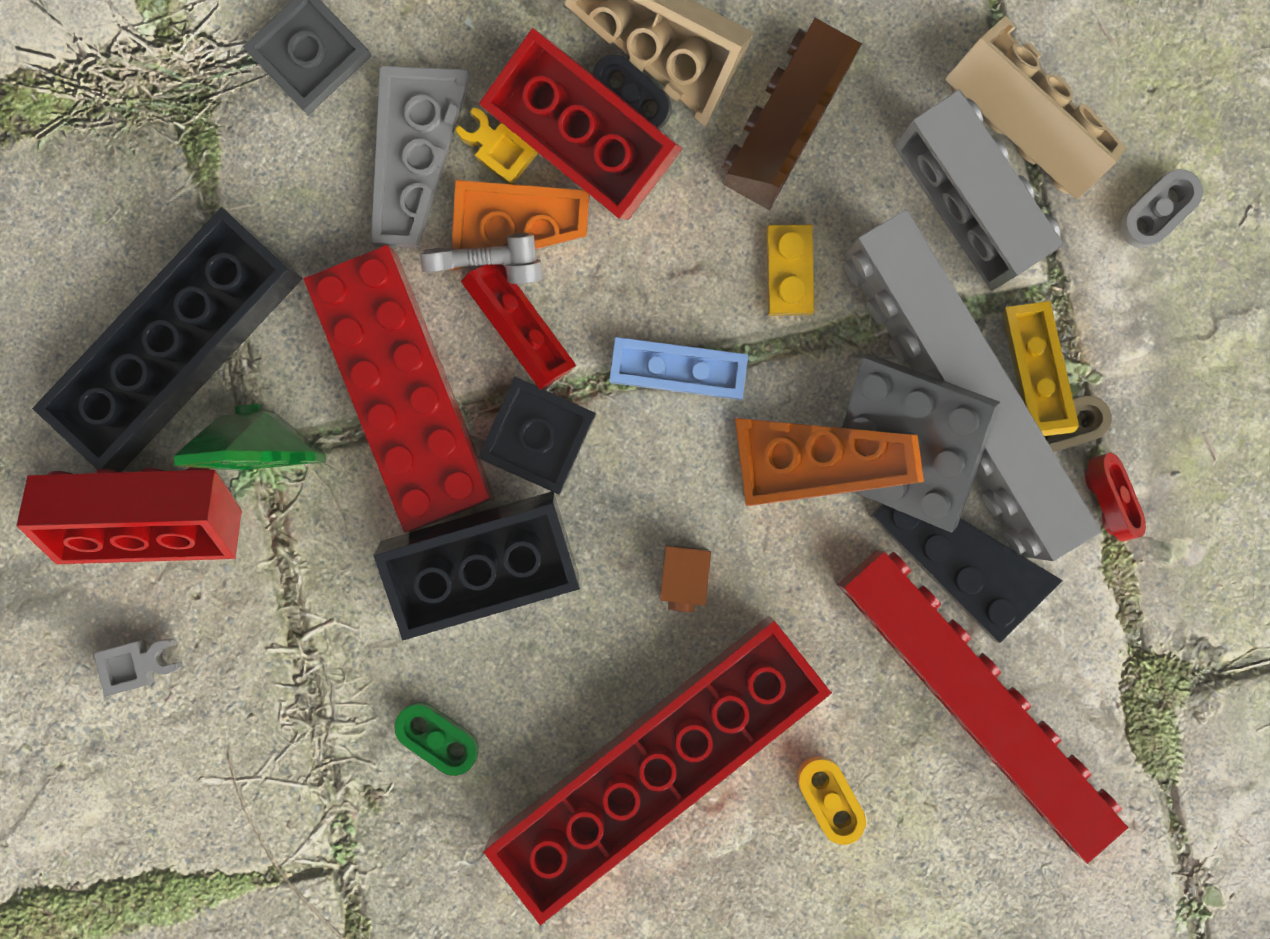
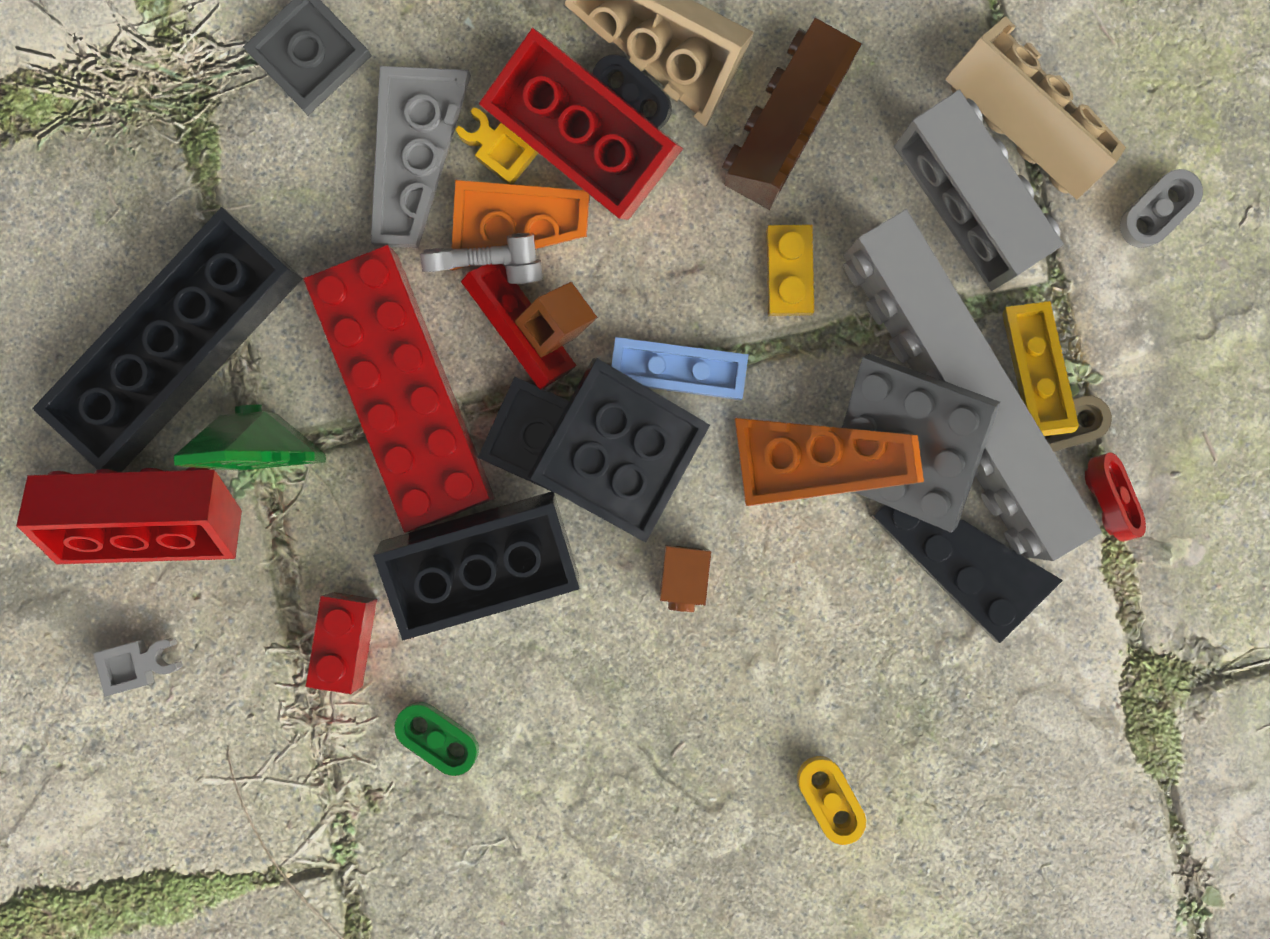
(341, 642): none -> red brick
(555, 319): none -> dark orange brick
(619, 450): none -> black plate
(655, 769): red brick -> none
(983, 706): red brick -> none

